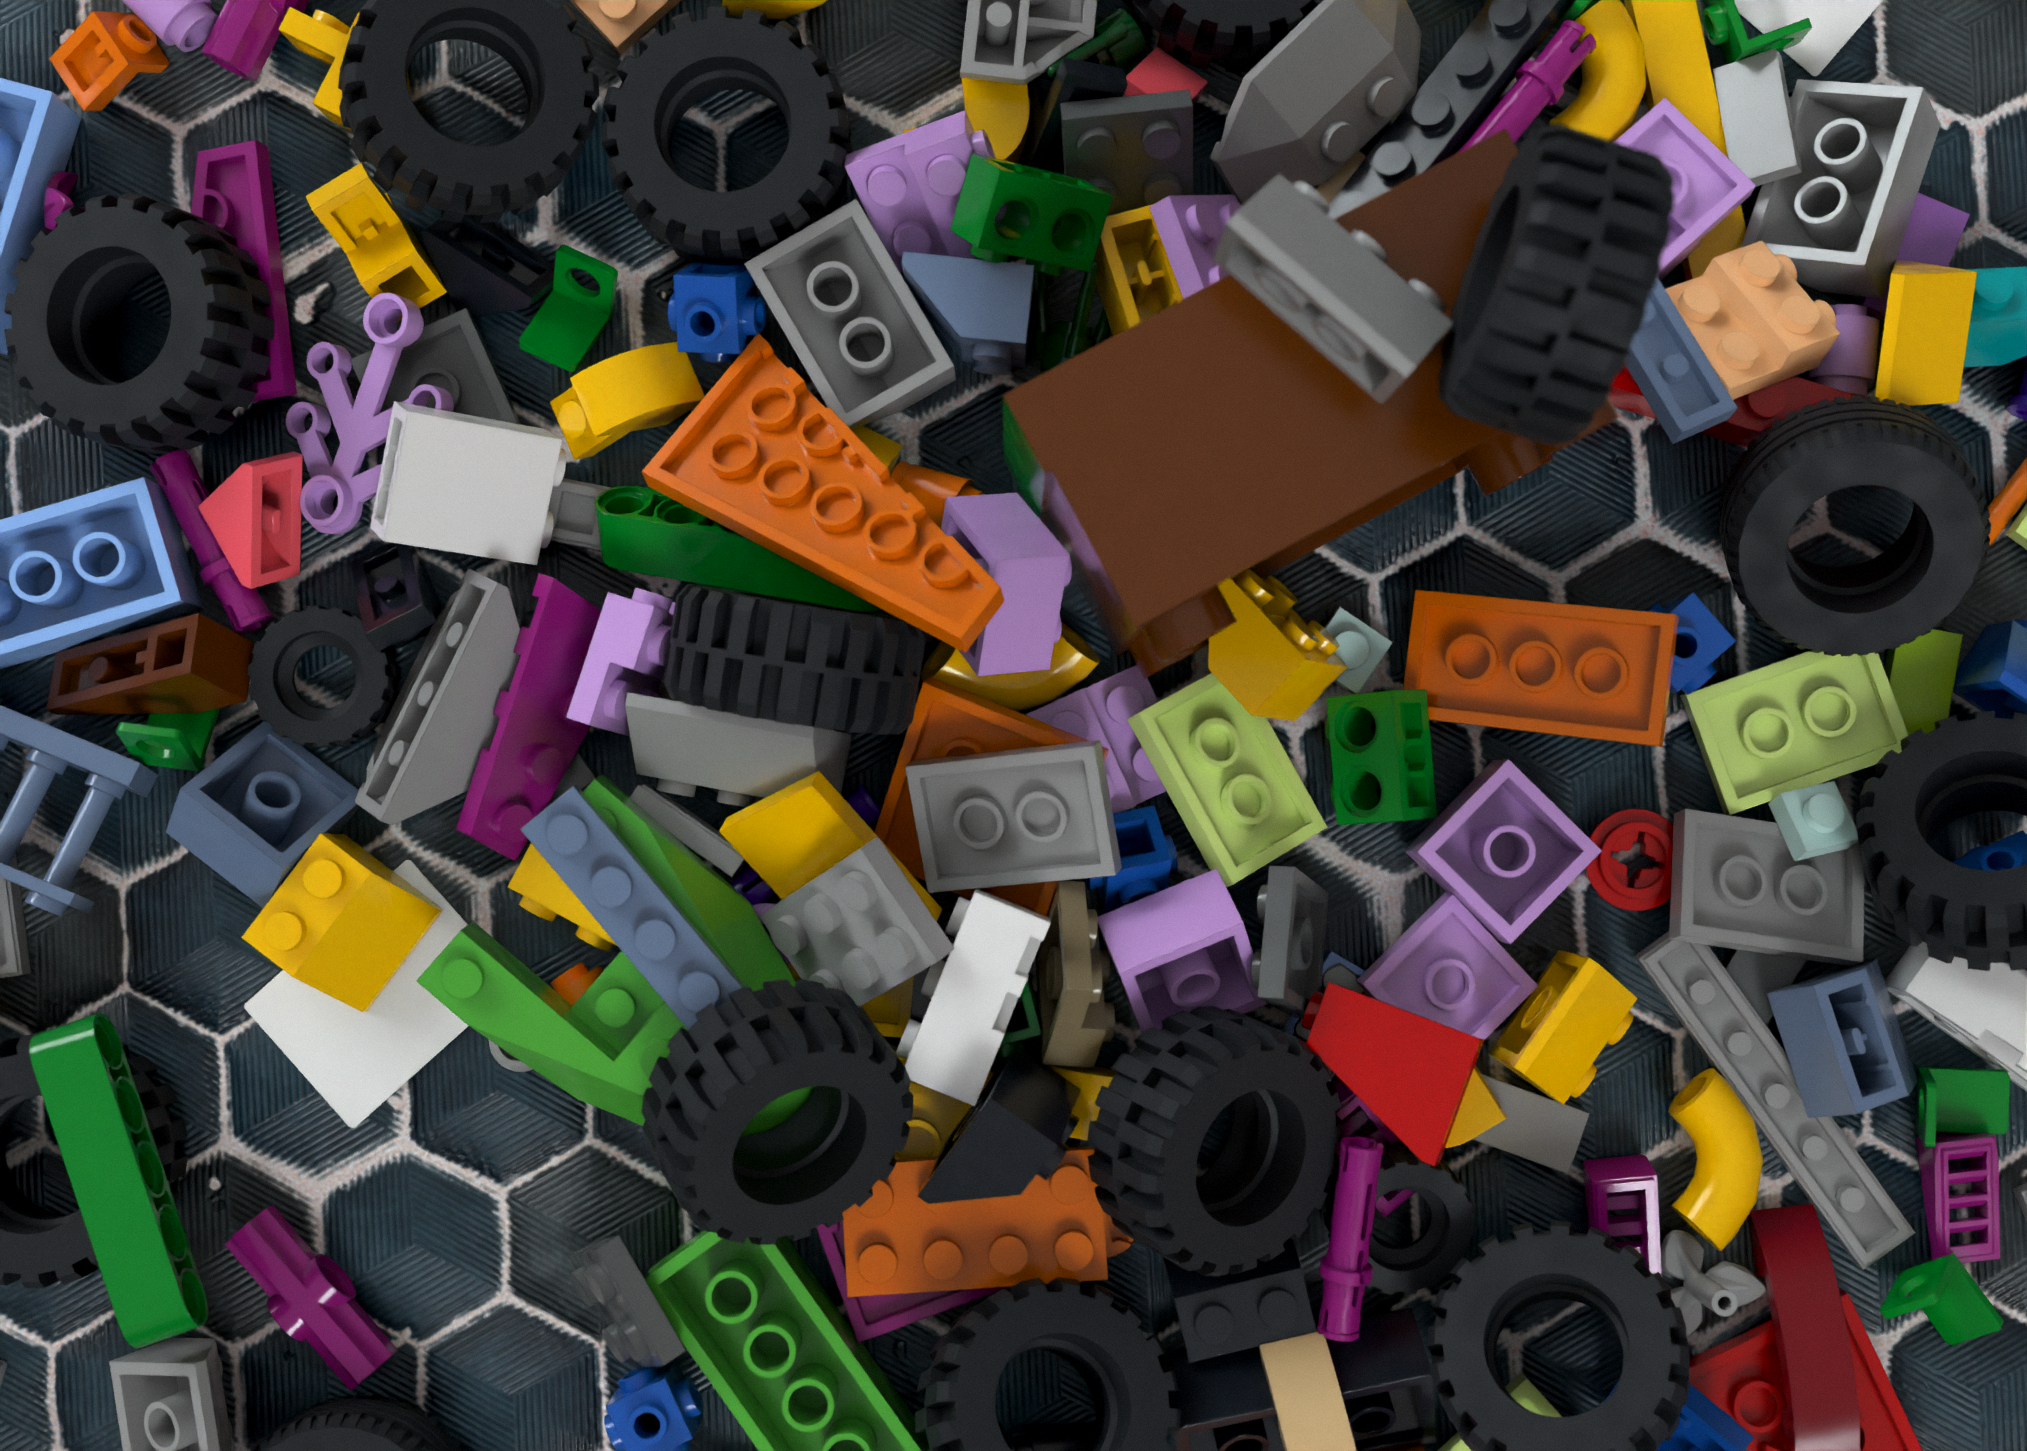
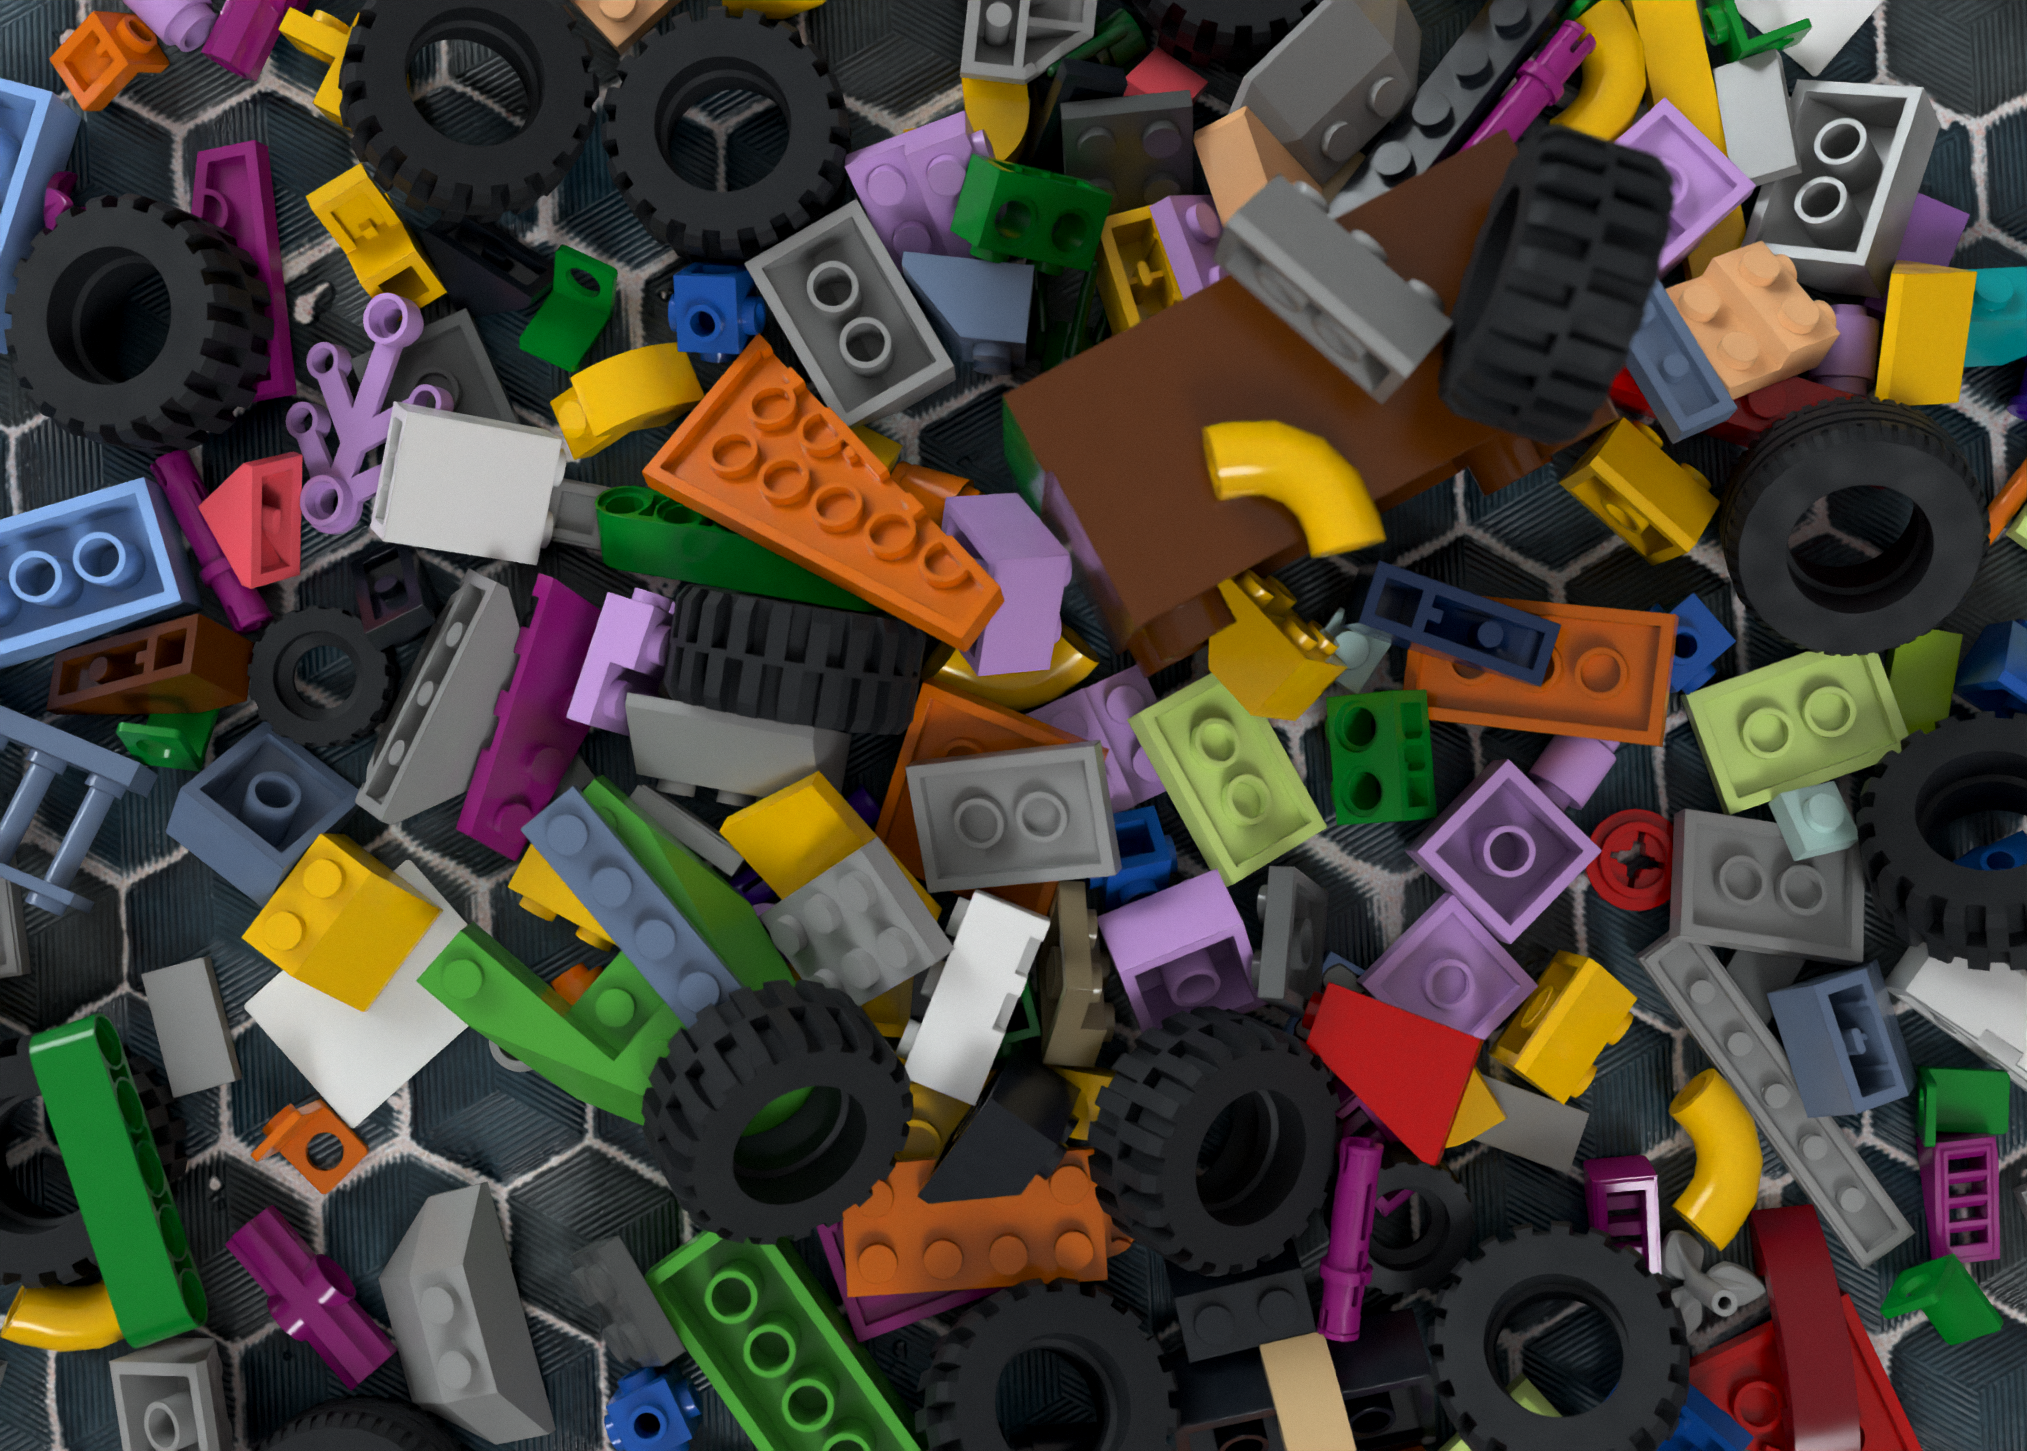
(62, 1318): none -> yellow cylinder
(191, 1026): none -> light grey tile
(294, 1129): none -> orange bracket
(464, 1320): none -> light grey wedge
(1241, 159): none -> light nougat slope
(1299, 472): none -> yellow cylinder
(1449, 623): none -> dark blue slope
(1572, 769): none -> lavender brick
(1642, 492): none -> yellow slope

